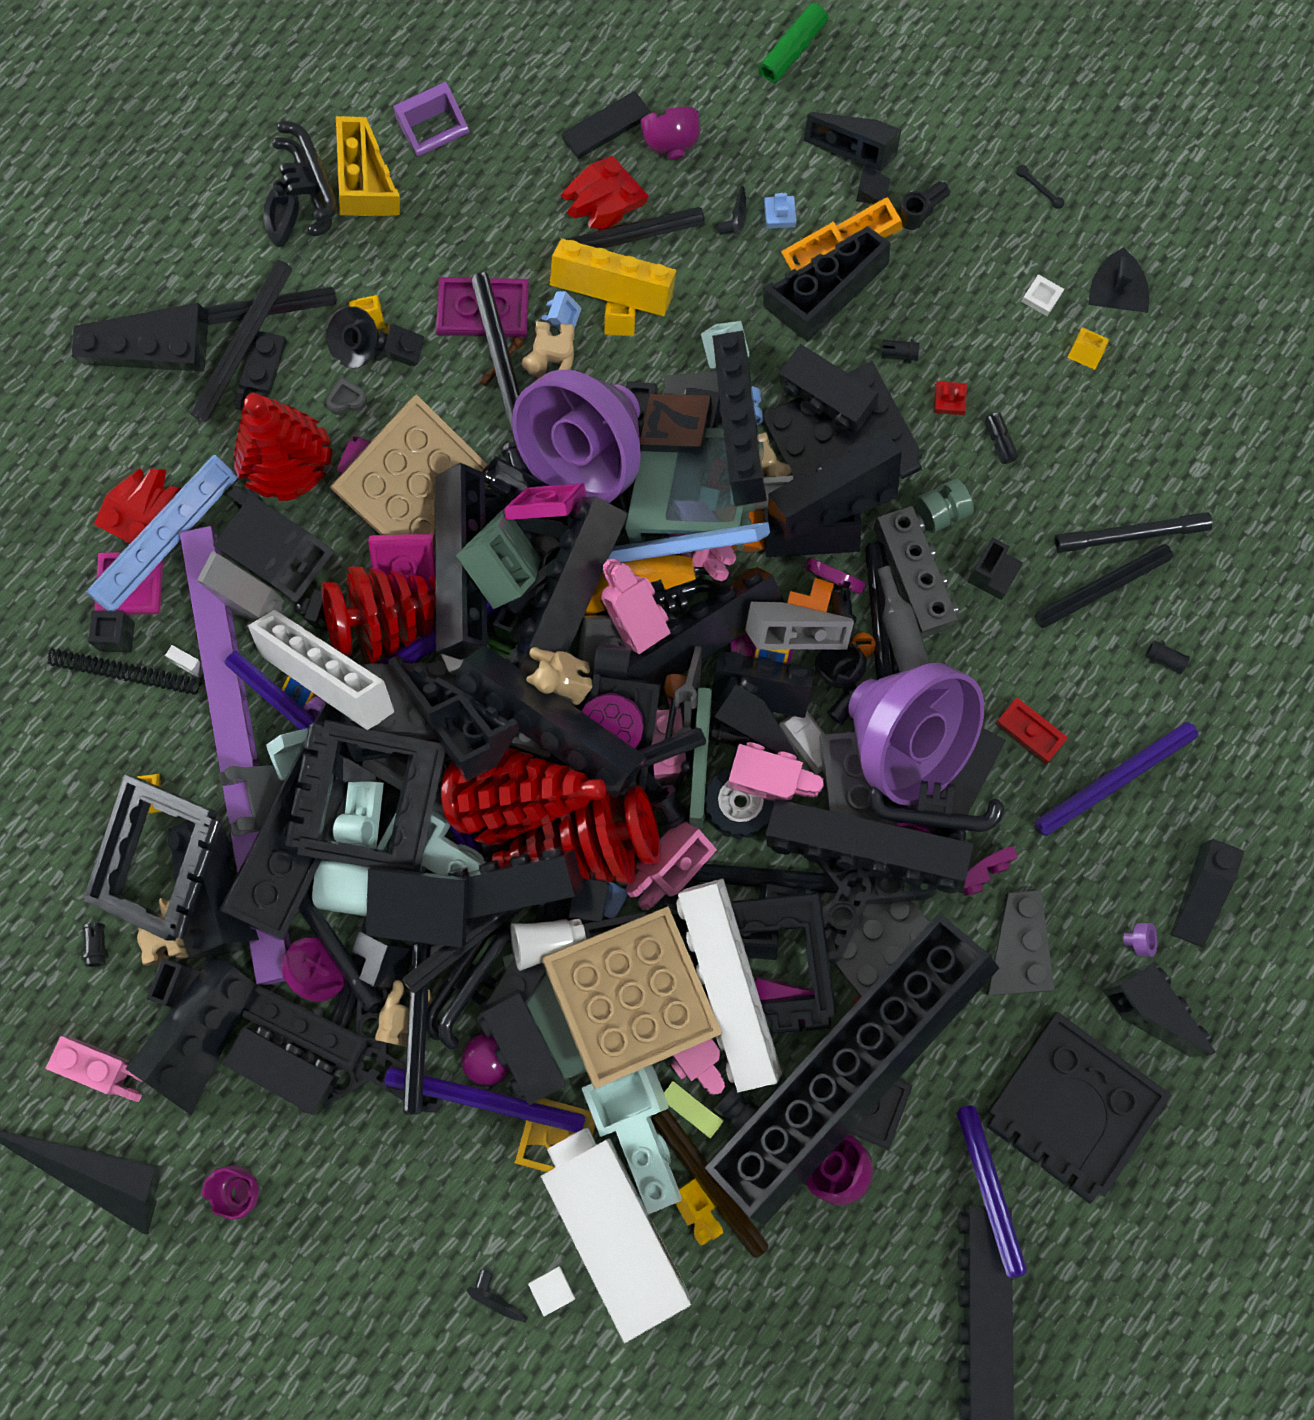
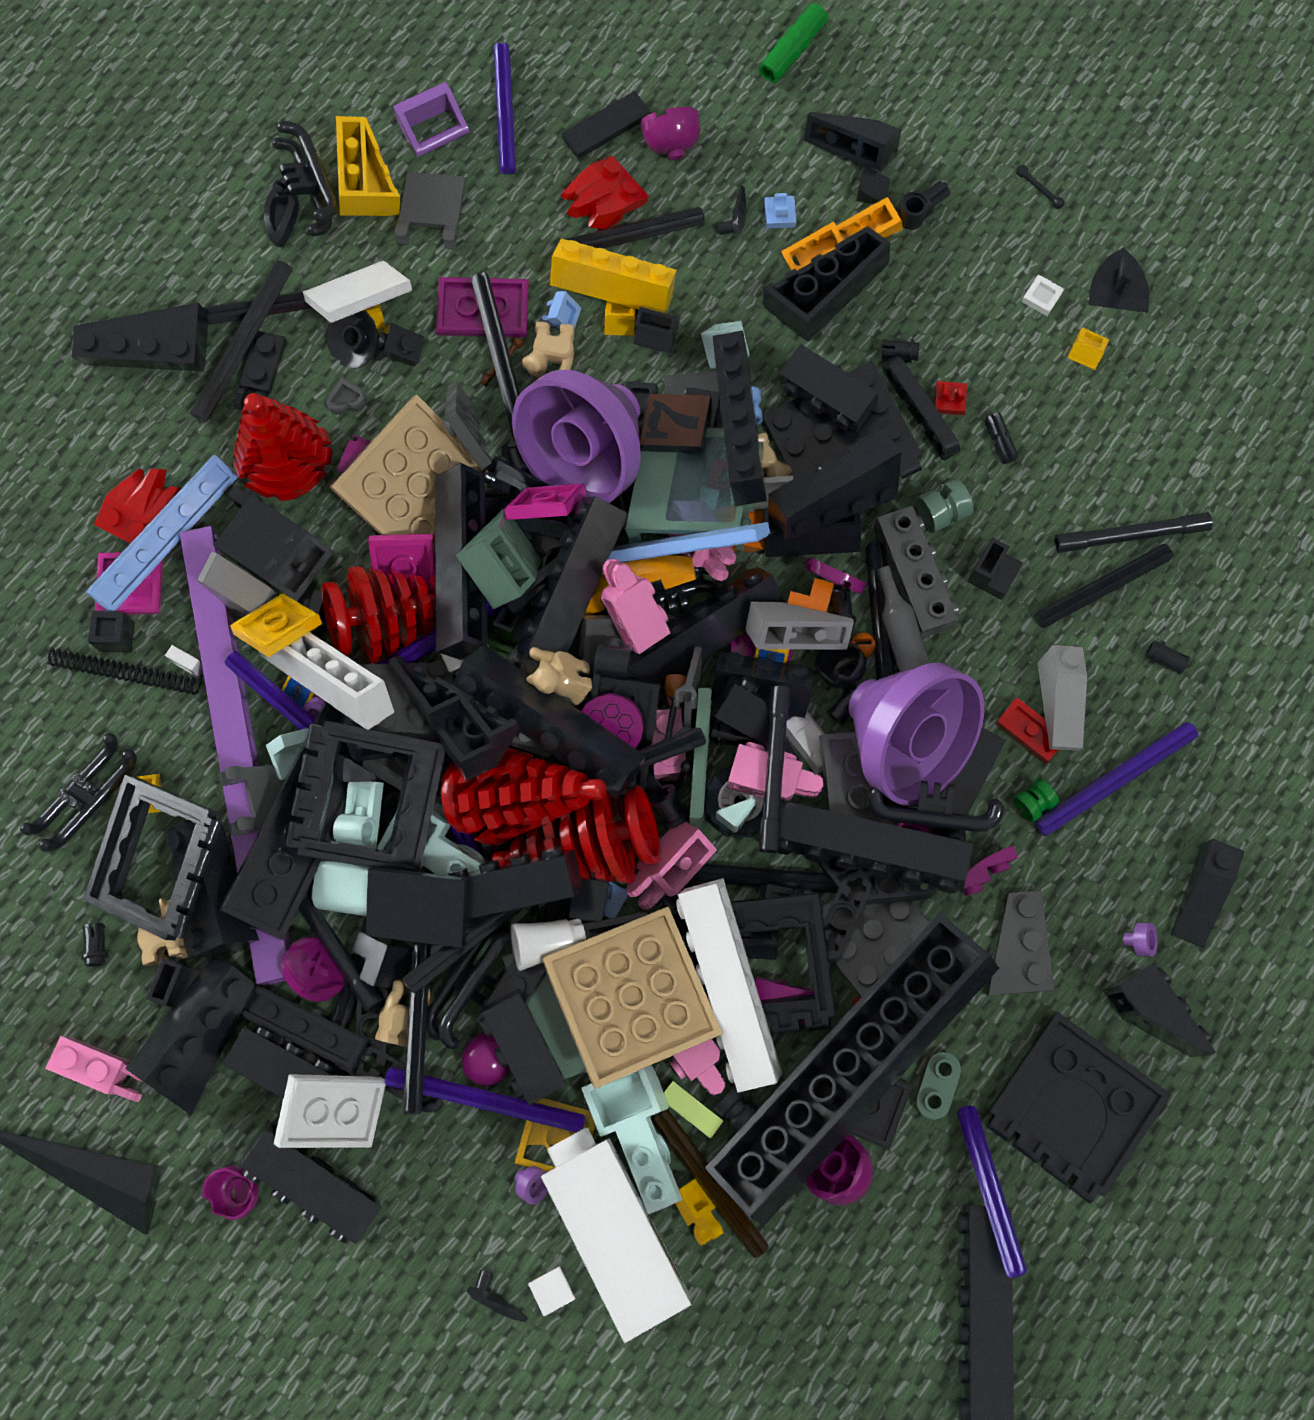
(82, 796): none -> black piece
(275, 625): none -> yellow tile
(310, 1186): none -> black wedge
(329, 1111): none -> white tile
(357, 291): none -> white tile
(431, 202): none -> dark grey flag
(464, 423): none -> dark grey wing
(504, 108): none -> dark purple axle
(530, 1185): none -> medium lavender tile
(656, 328): none -> black piece
(737, 814): none -> light aqua slope
(770, 823): none -> black piece
(921, 407): none -> black beam
(938, 1085): none -> sand green plate
(1036, 799): none -> green wheel
(1064, 696): none -> light grey slope

